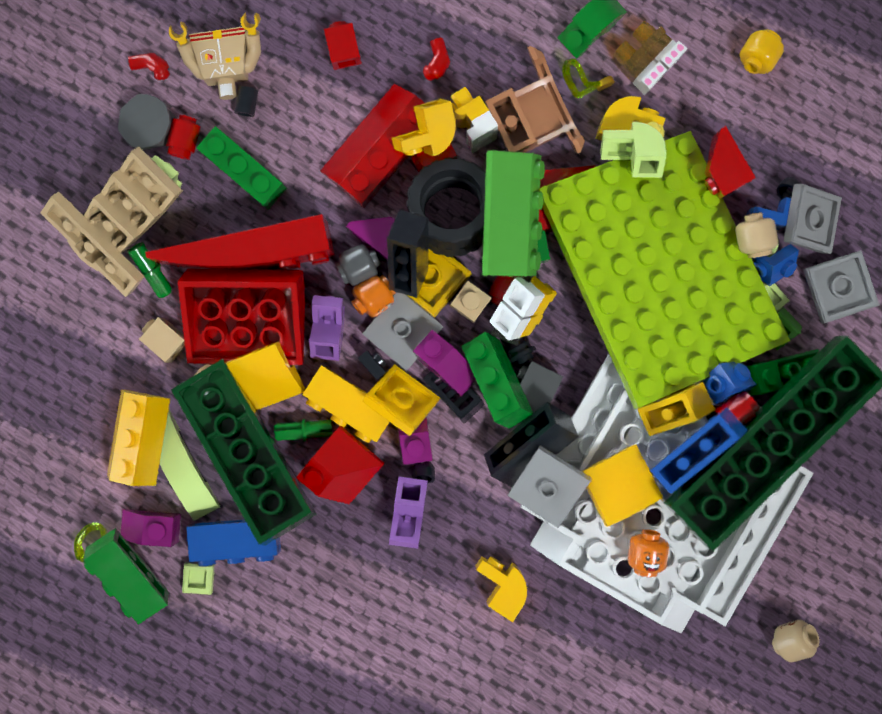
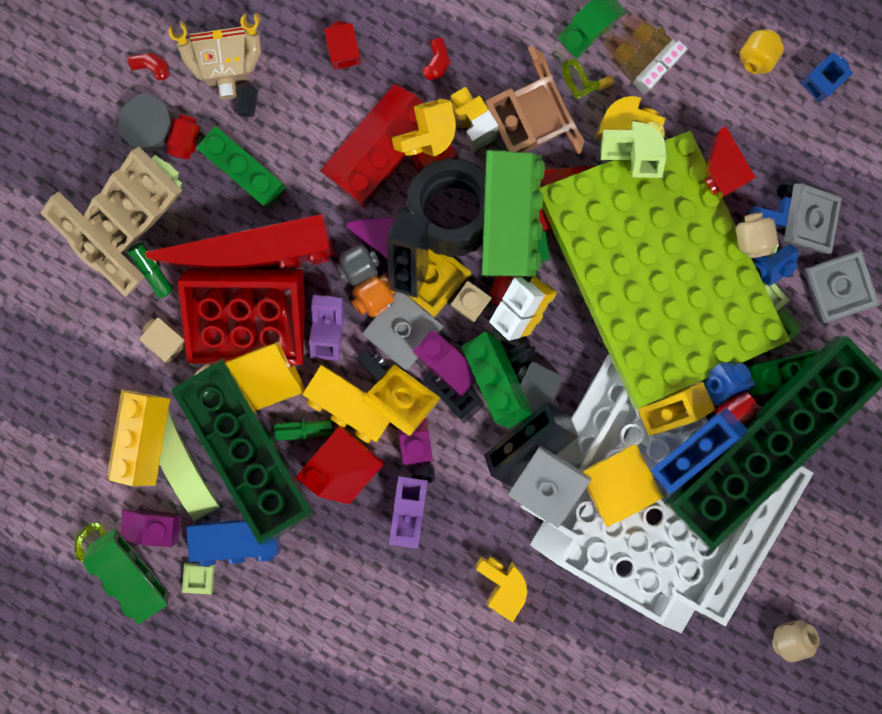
(648, 553): orange head -> none
(818, 85): none -> blue brick

